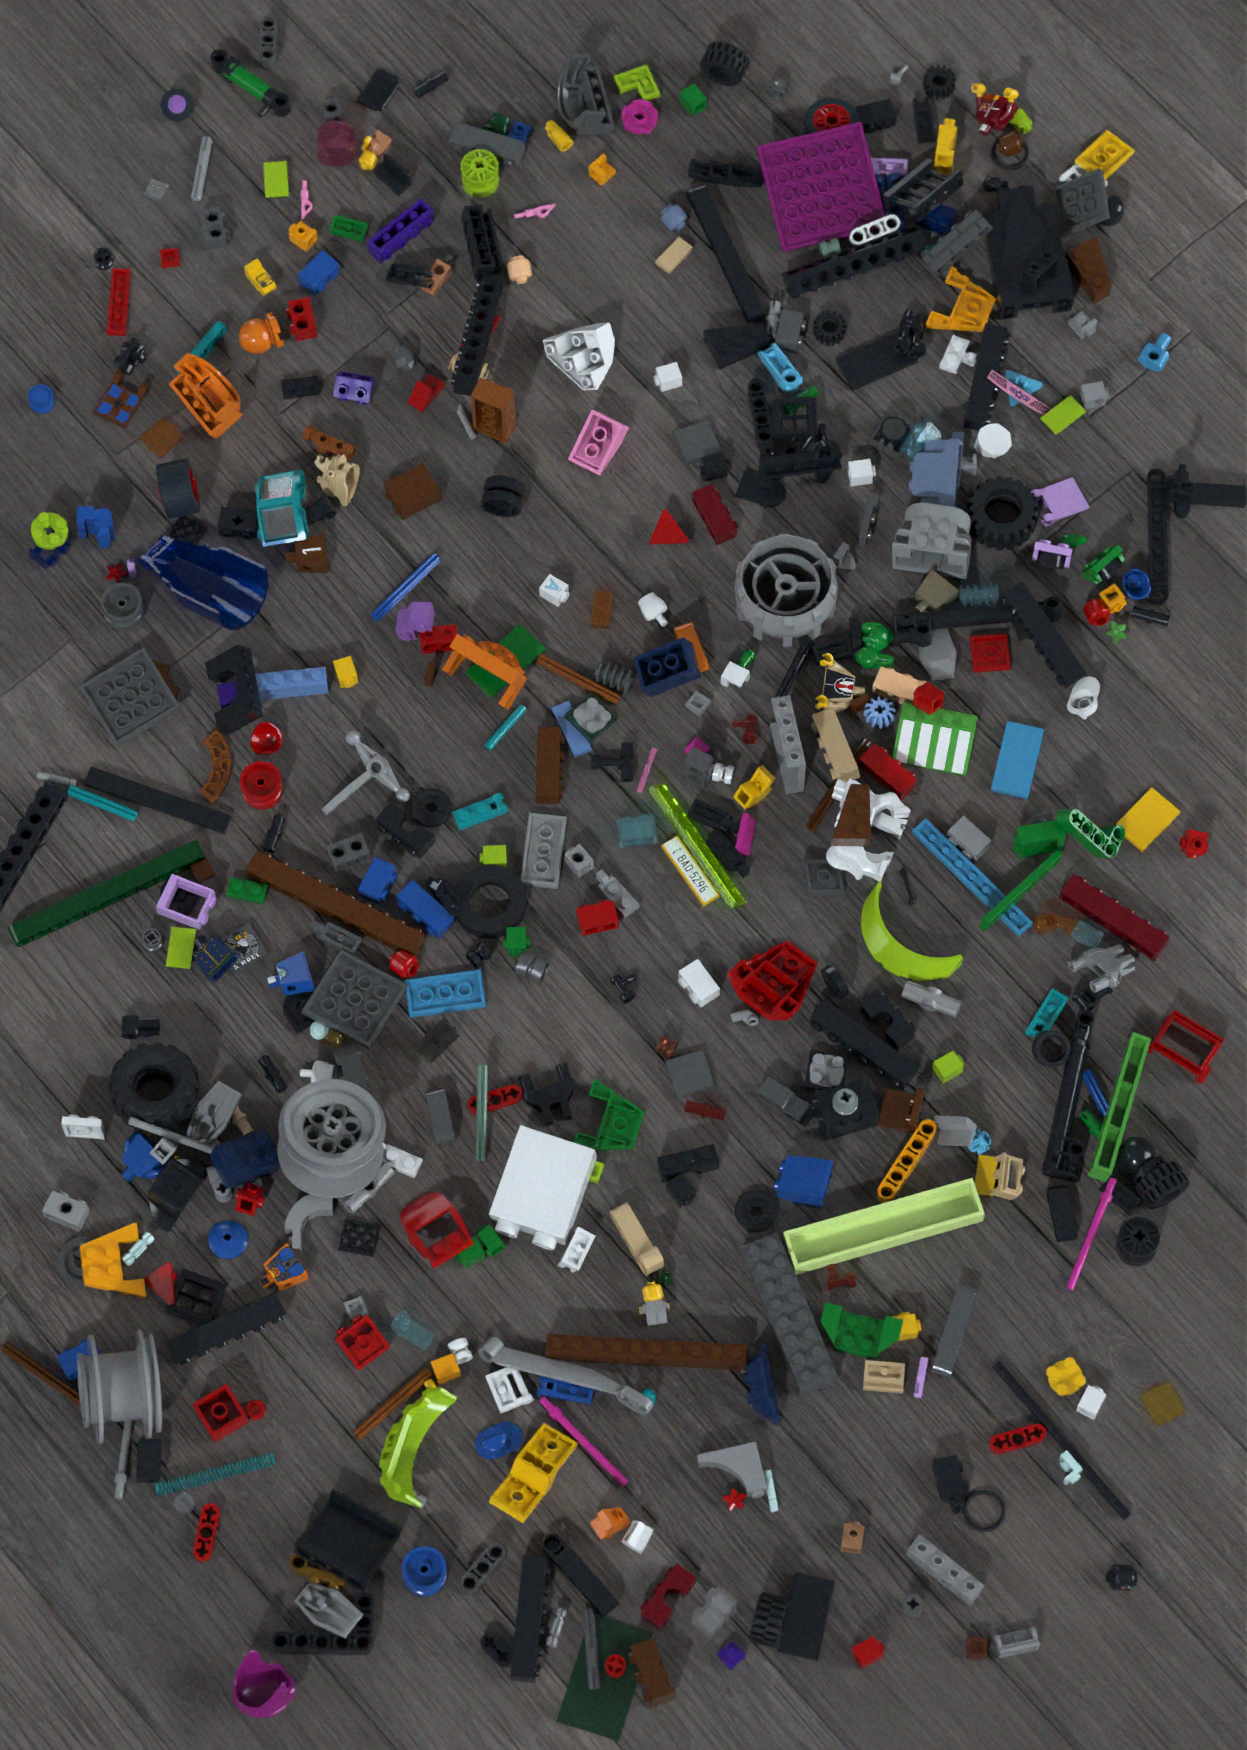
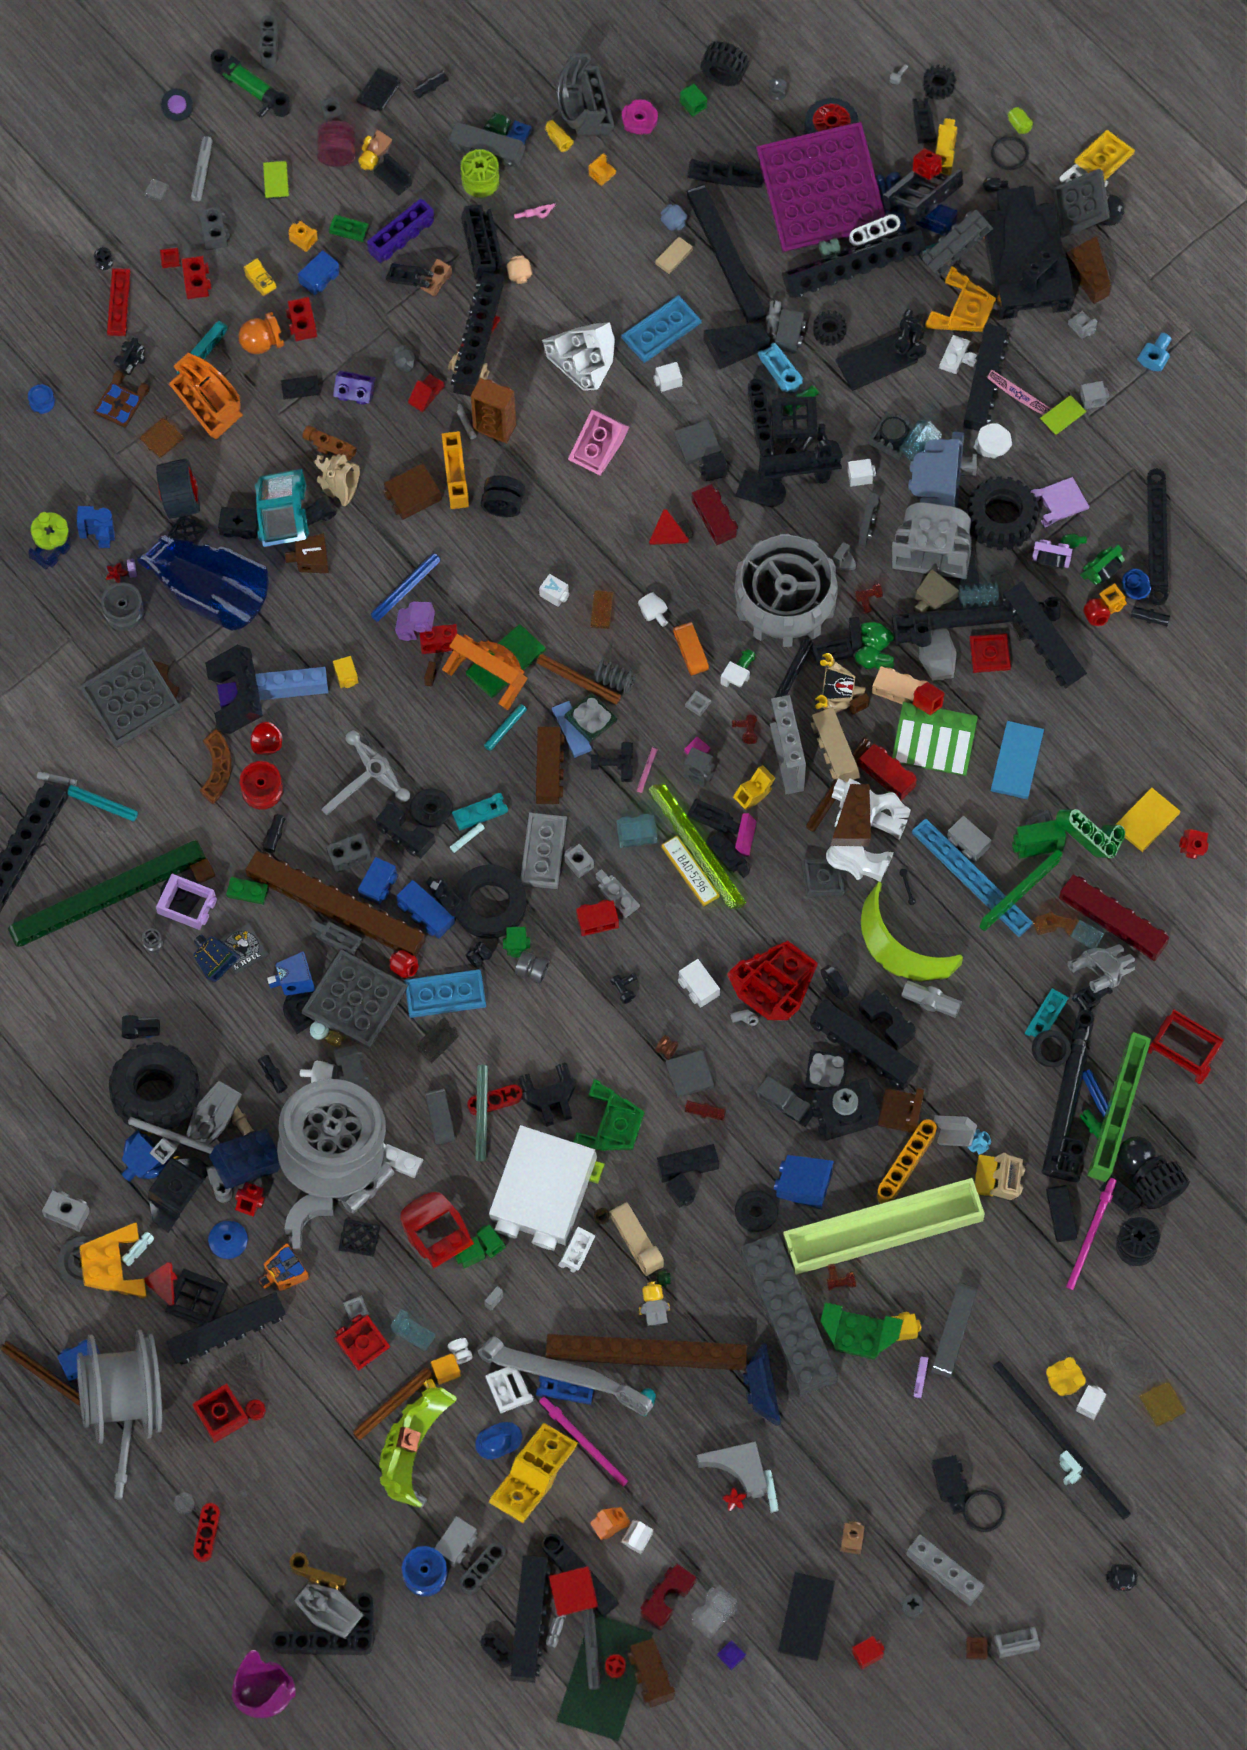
(83, 1127): white plate -> none
(148, 1460): black hinge -> none
(157, 800): black tile -> none
(157, 1486): teal piece -> none
(180, 947): lime piece -> none
(193, 278): none -> red brick
(304, 200): bright pink hand -> none
(348, 1540): black panel -> none
(408, 1439): none -> plate
(455, 470): none -> light orange arch
(456, 1541): none -> light grey brick
(467, 837): none -> light aqua wheel
(494, 855): lime brick -> none
(494, 1298): none -> light grey tile
(573, 1591): none -> red tile
(599, 1213): none -> dark brown hinge
(640, 79): lime plate -> none
(661, 329): none -> dark azure tile
(667, 667): dark blue brick -> none
(718, 773): white wheel -> none
(768, 1619): black tyre -> none
(863, 596): none -> clear red piece
(876, 115): black brick -> none
(883, 1376): tan plate -> none
(886, 715): light blue gear -> none
(887, 166): lavender plate -> none
(927, 164): none -> red brick
(948, 1066): lime brick -> none
(994, 110): dark red torso -> none
(1010, 143): reddish brown head -> none
(1021, 1431): red beam -> none
(1025, 383): medium azure piece -> none
(1084, 697): white piece -> none
(1117, 631): bright green plant -> none
(1184, 492): black piece -> none

